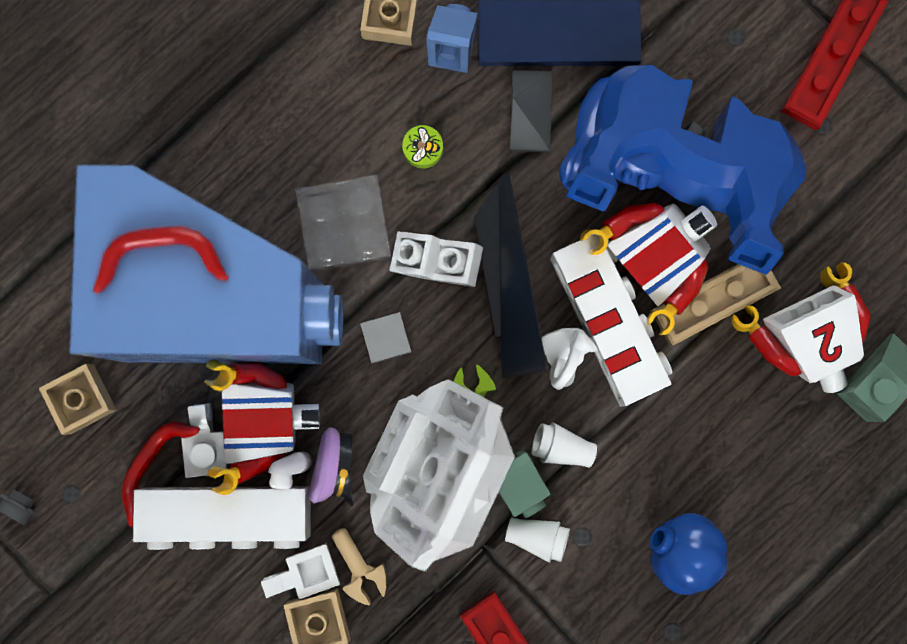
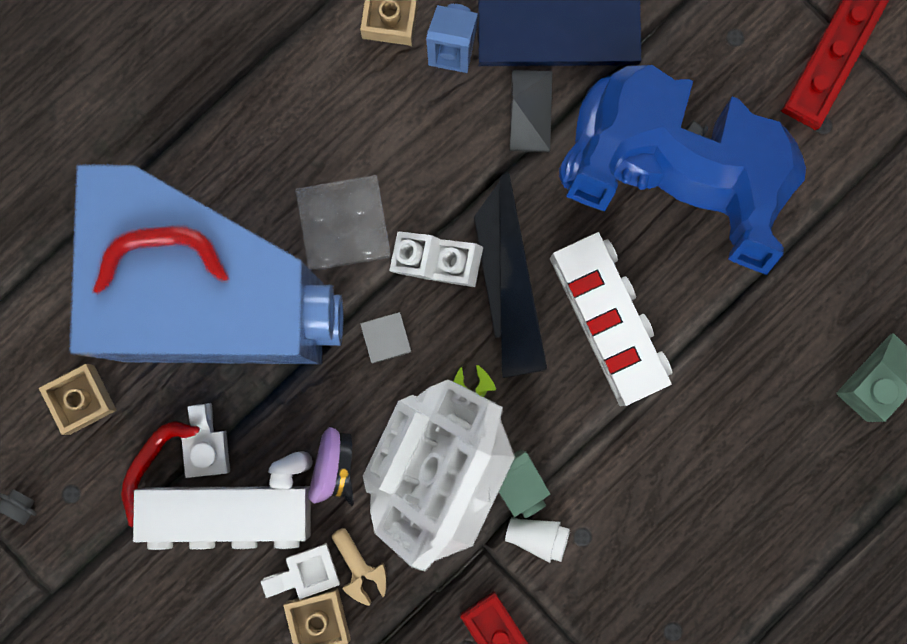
(256, 420): torso -> none
(422, 146): tile -> none
(561, 446): white cone -> none
(565, 352): white piece -> none
(660, 251): torso -> none
(688, 554): blue plant -> none
(719, 299): tan tile -> none
(815, 334): white torso -> none

